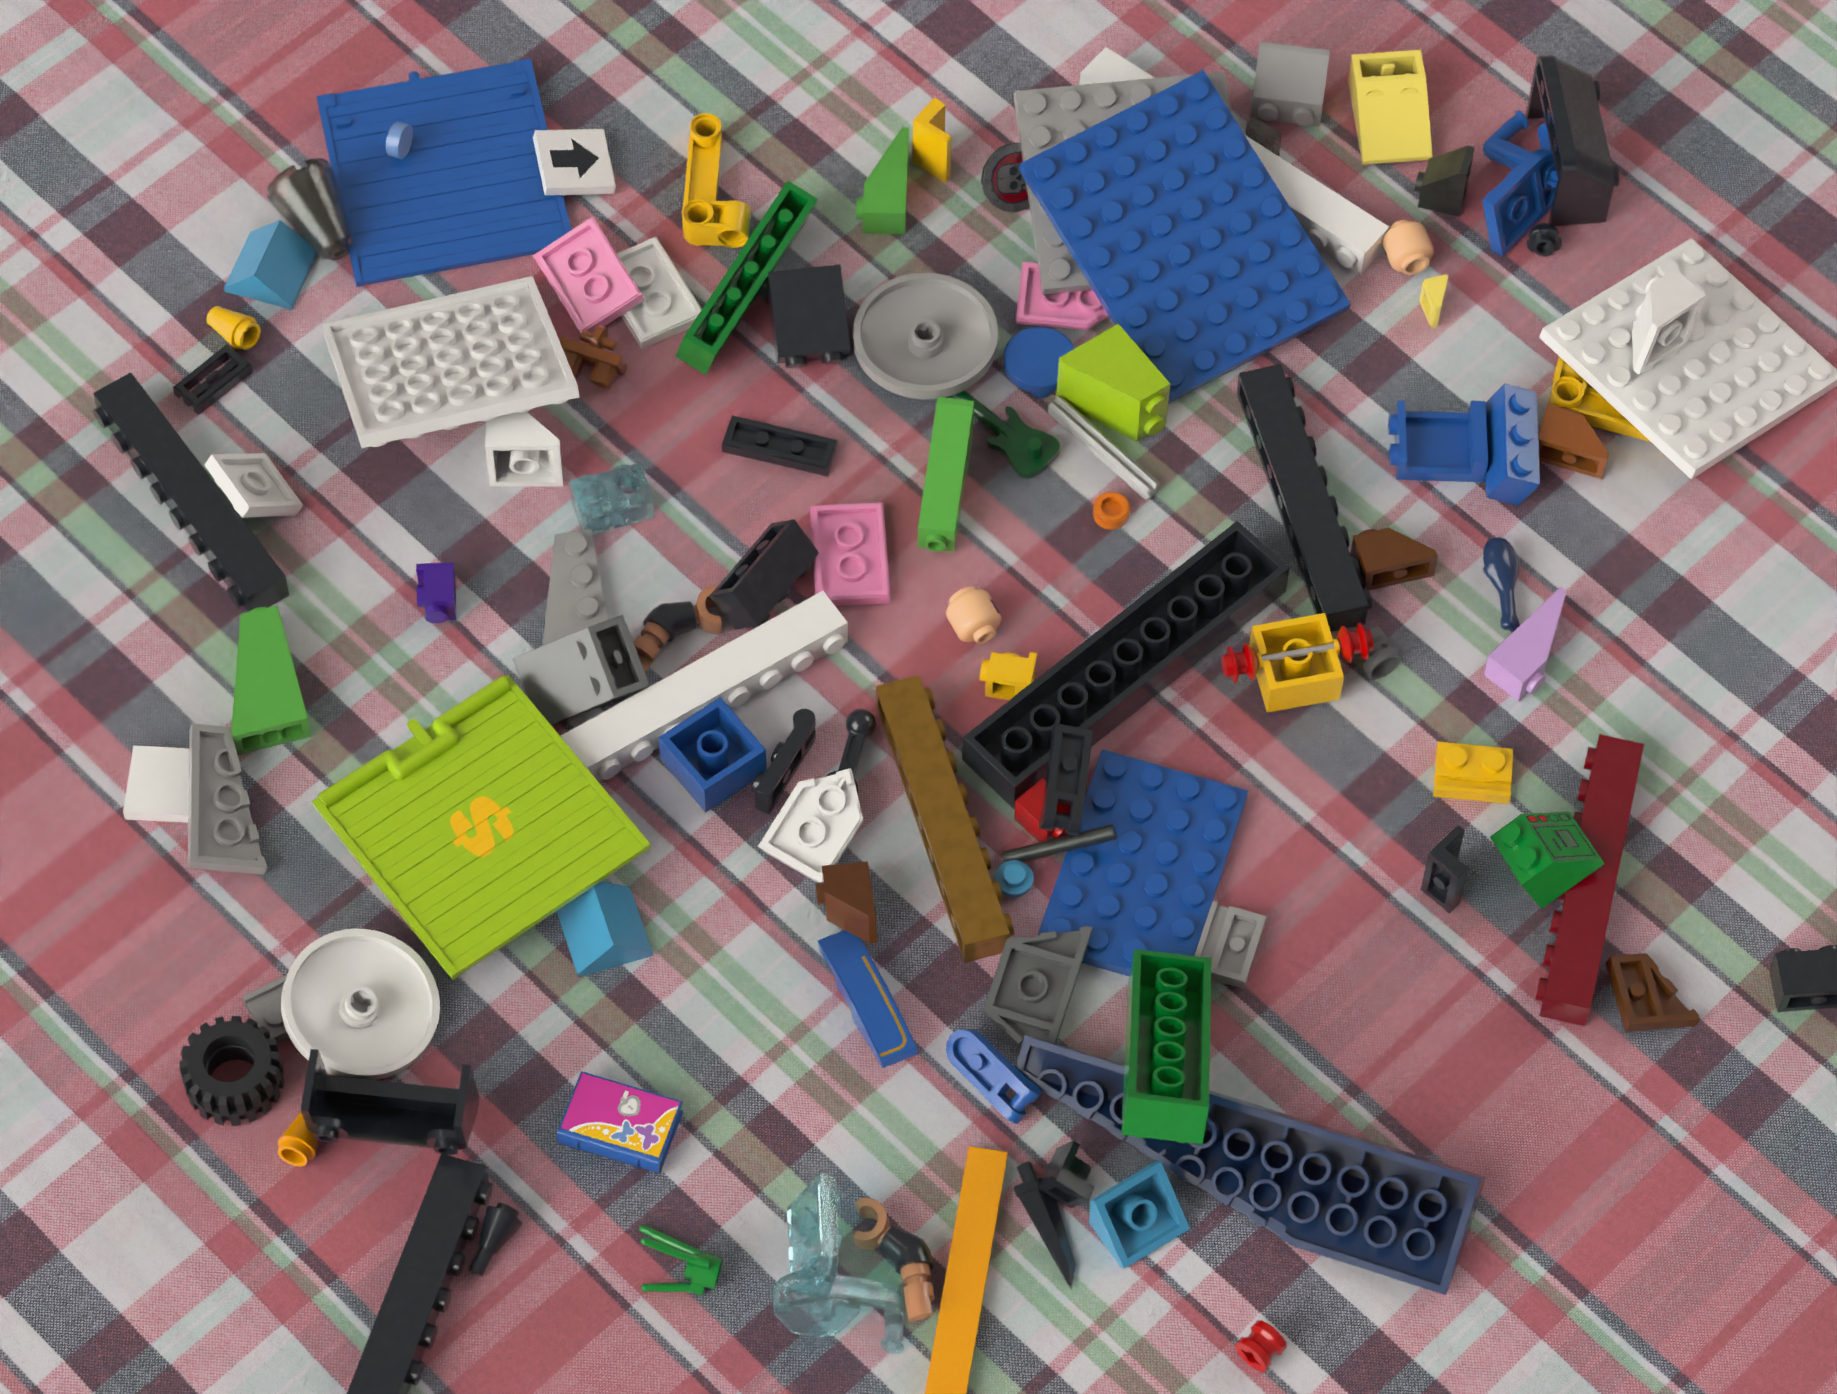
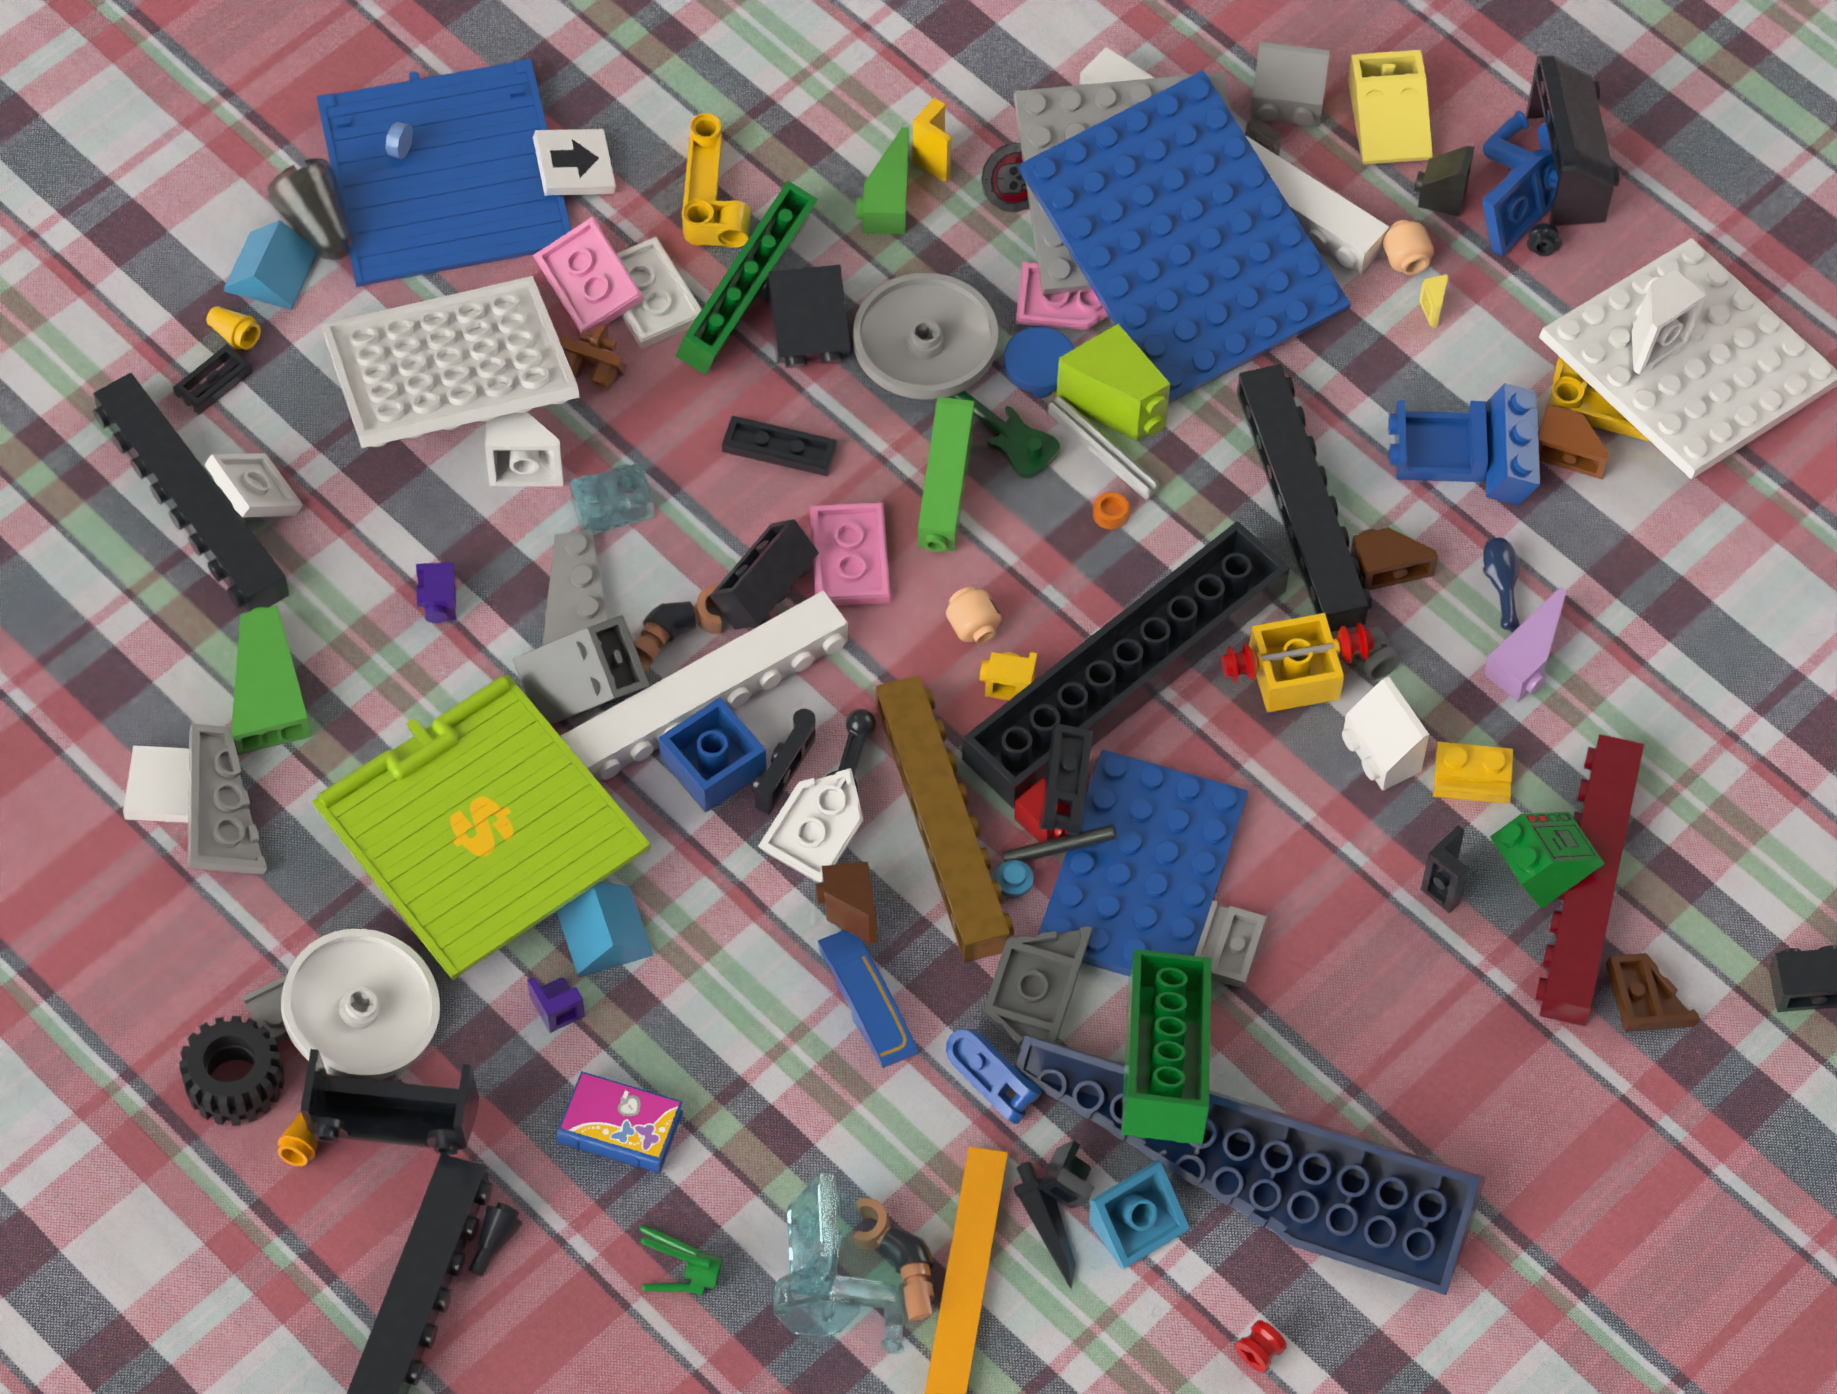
(556, 1002): none -> dark purple panel
(1386, 735): none -> white slope

